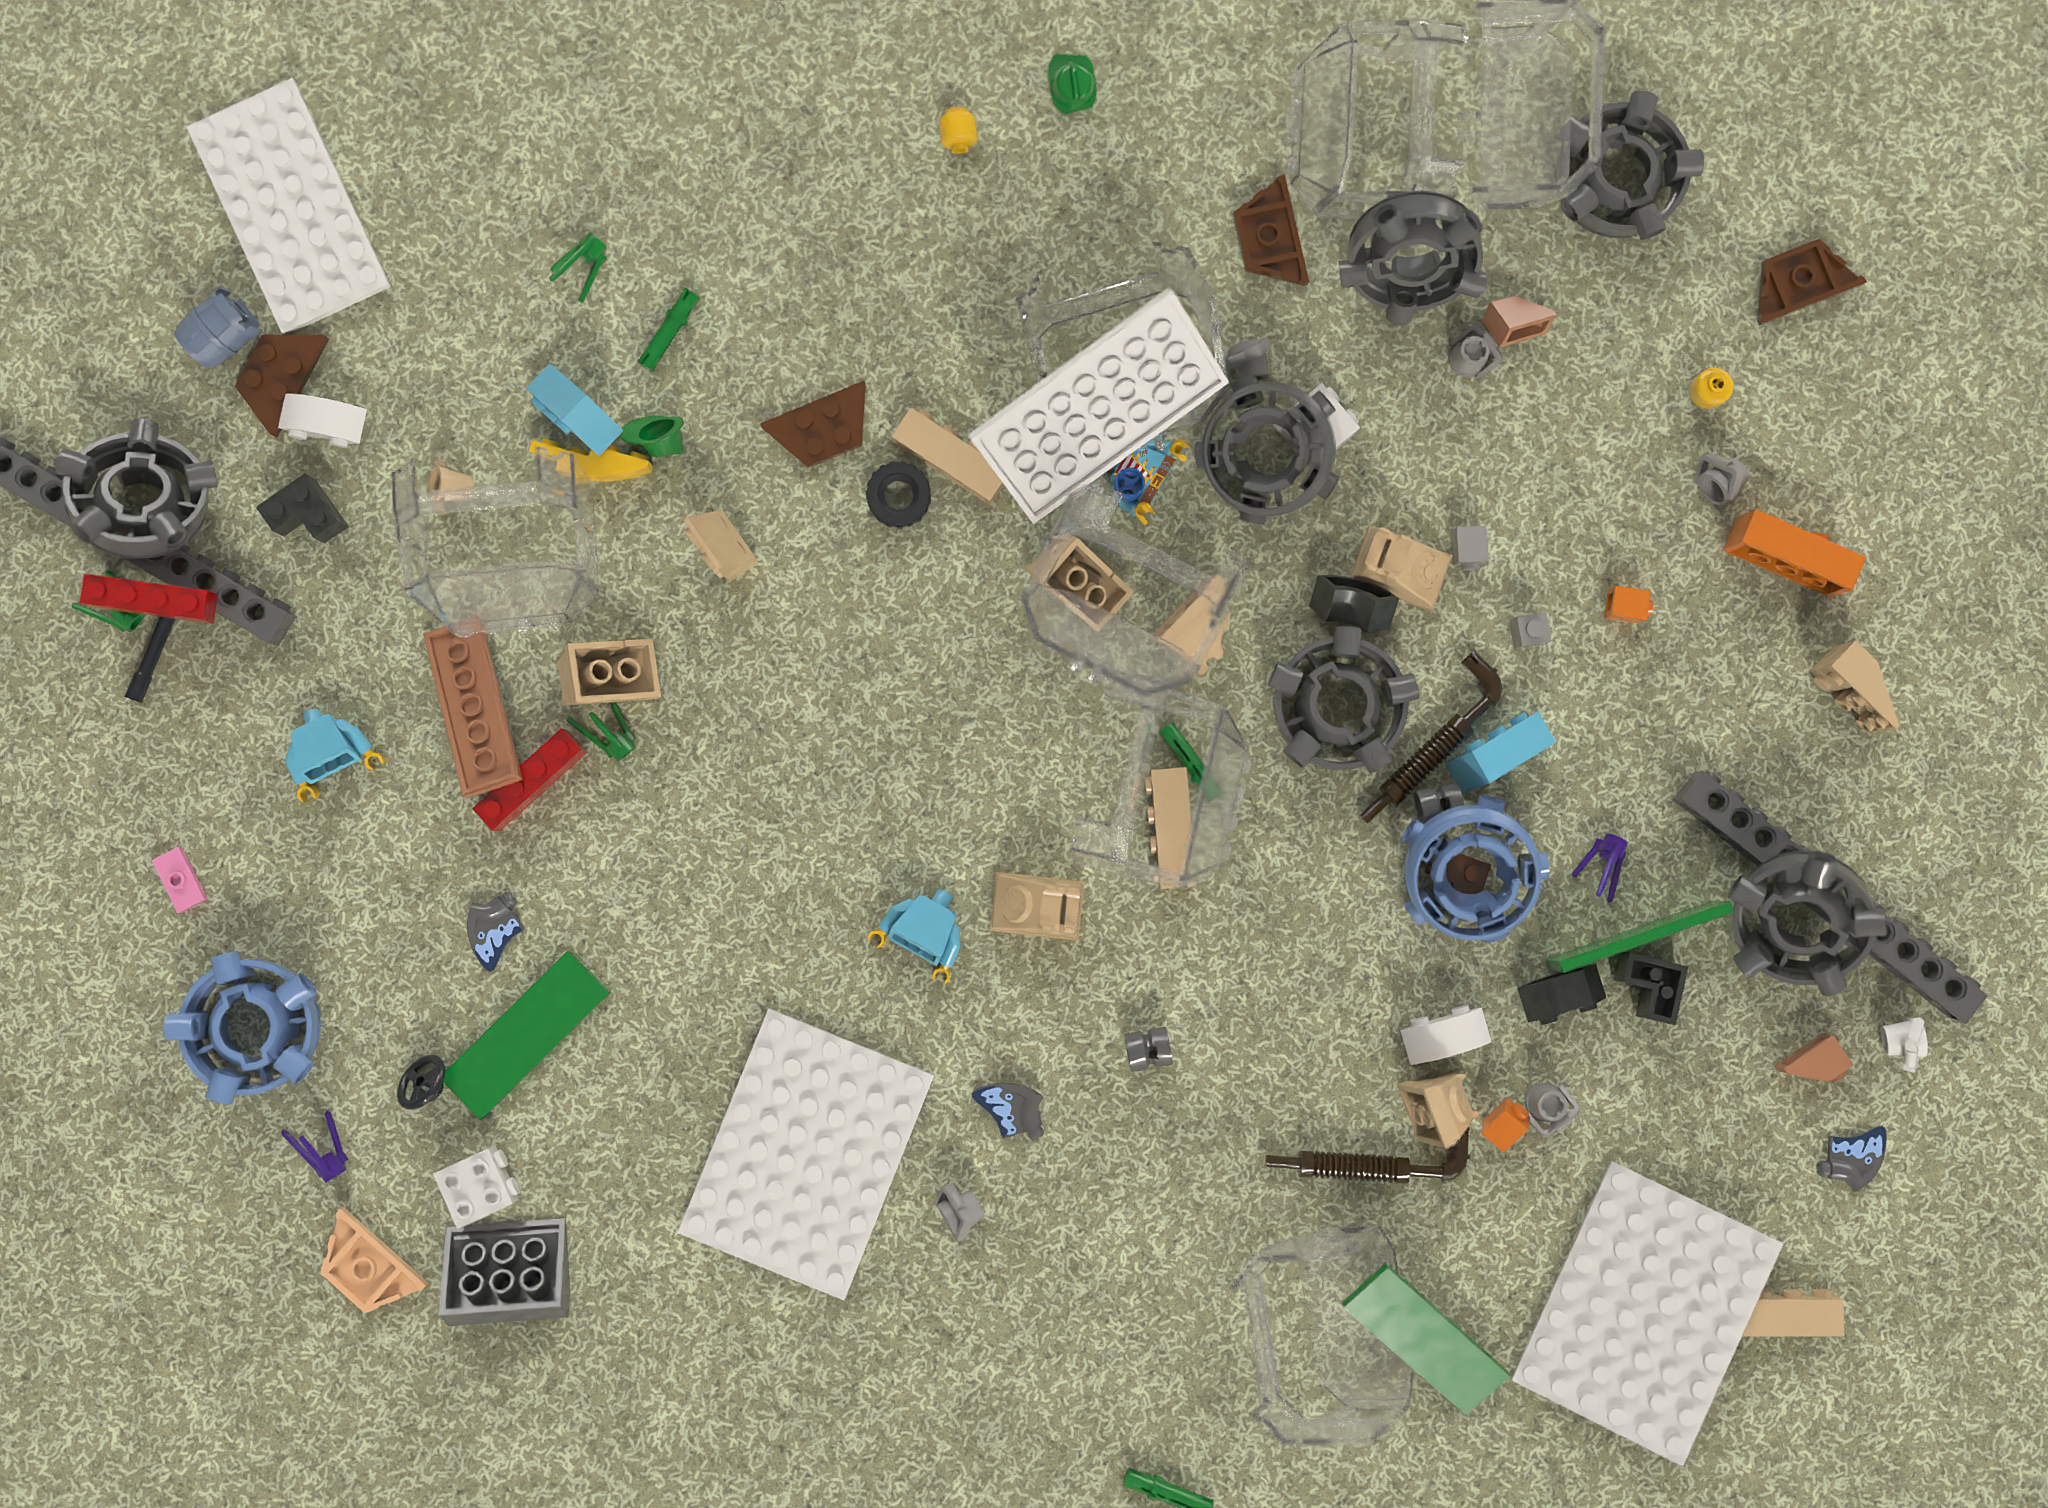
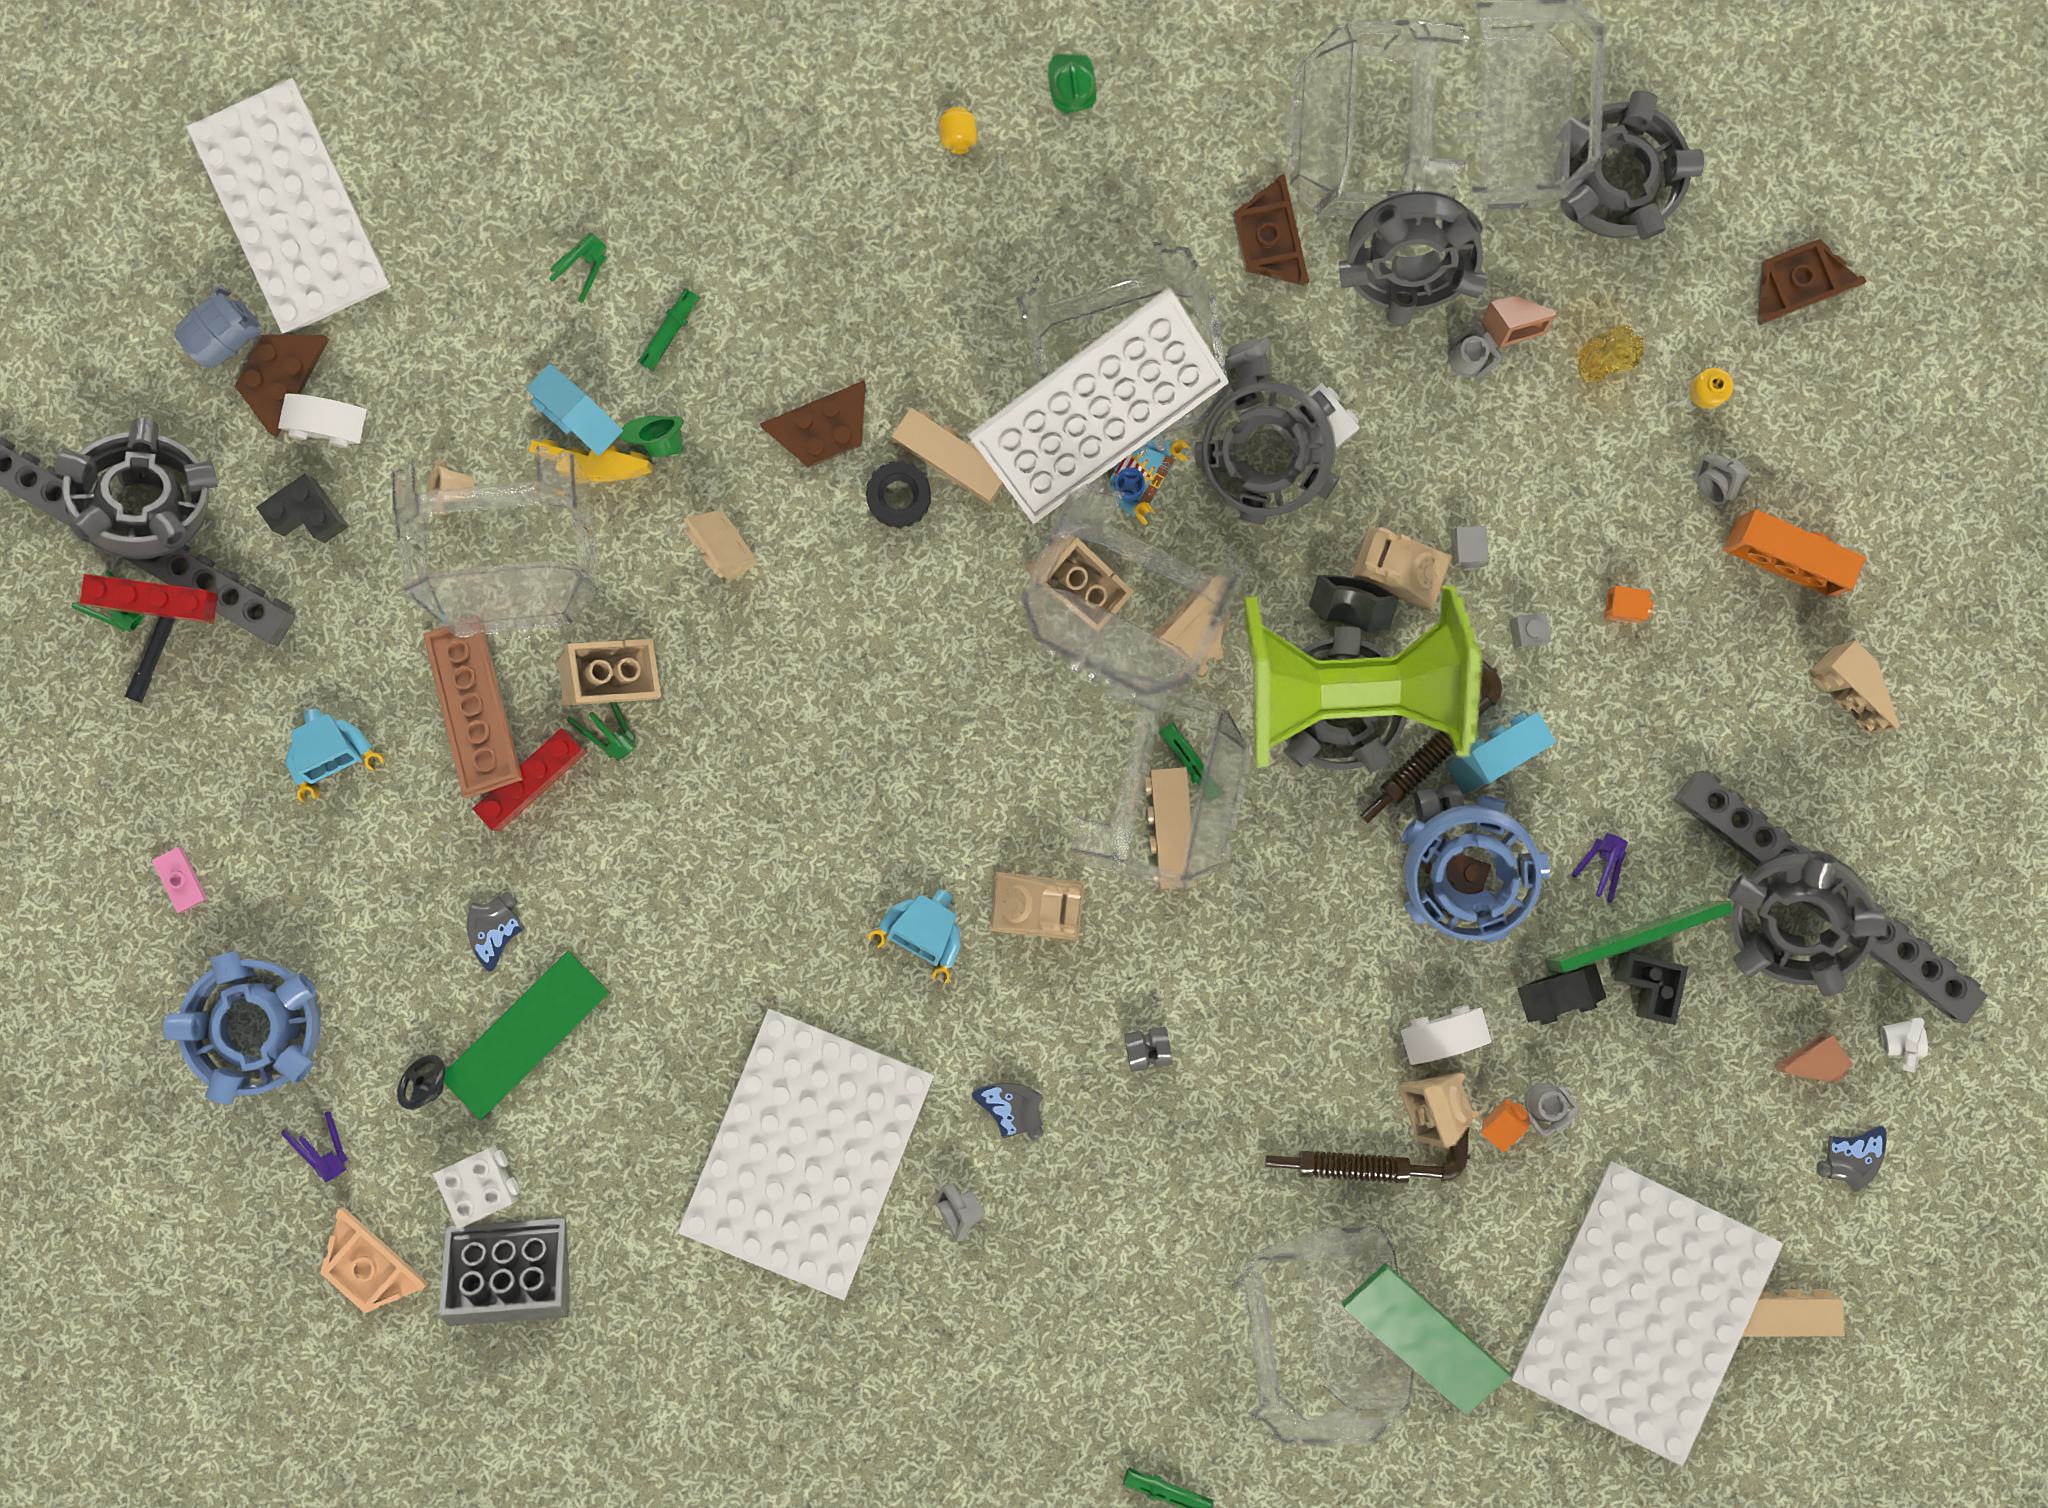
(1428, 681): none -> lime panel
(1610, 353): none -> clear yellow hair

